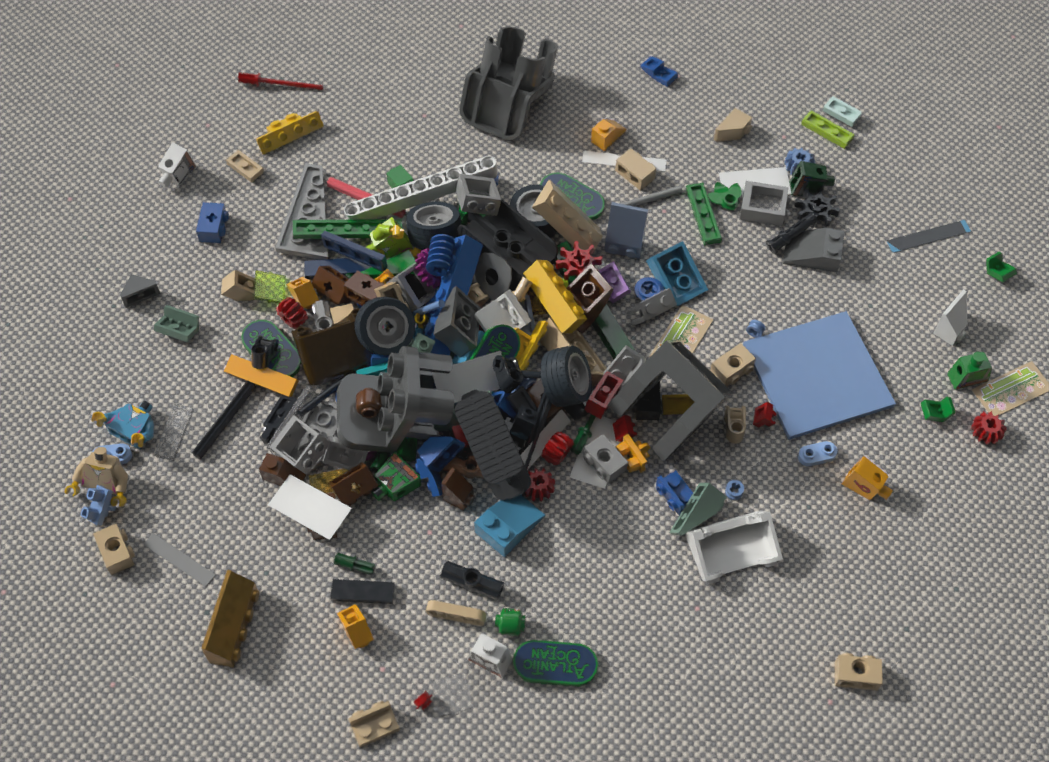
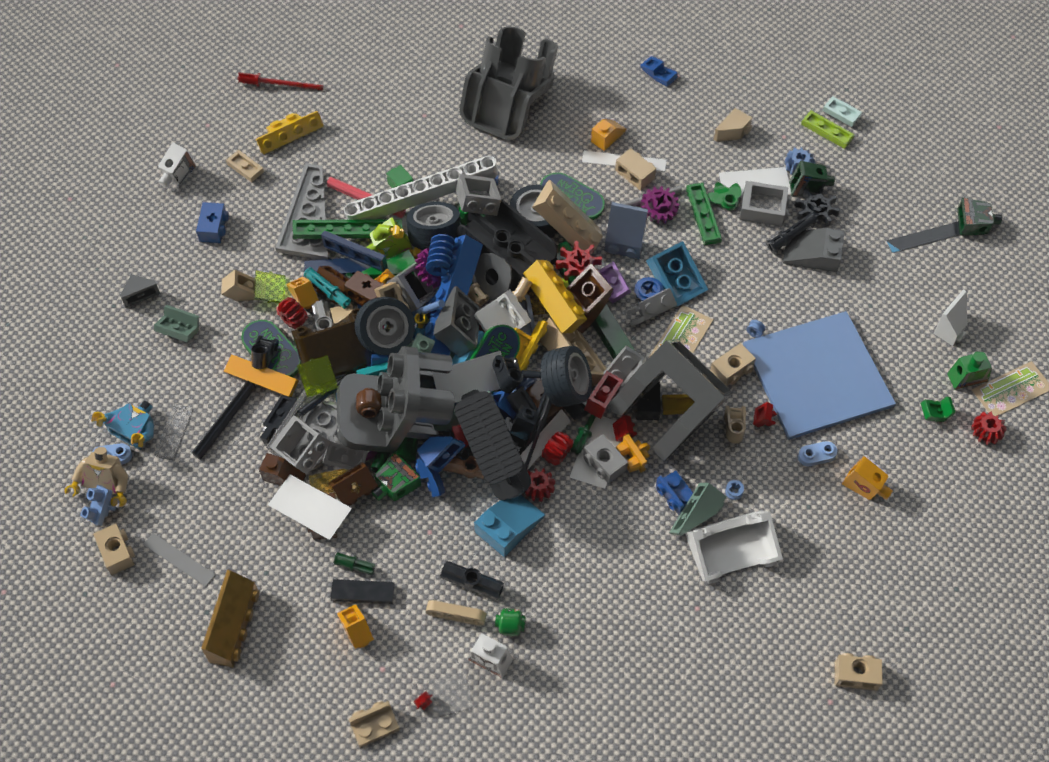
(317, 376): none -> clear neon green piece
(327, 288): none -> teal pin
(457, 490): reddish brown slope -> none
(555, 663): tile -> none
(660, 204): none -> magenta gear
(976, 217): none -> dark green torso
(998, 268): green bracket -> none

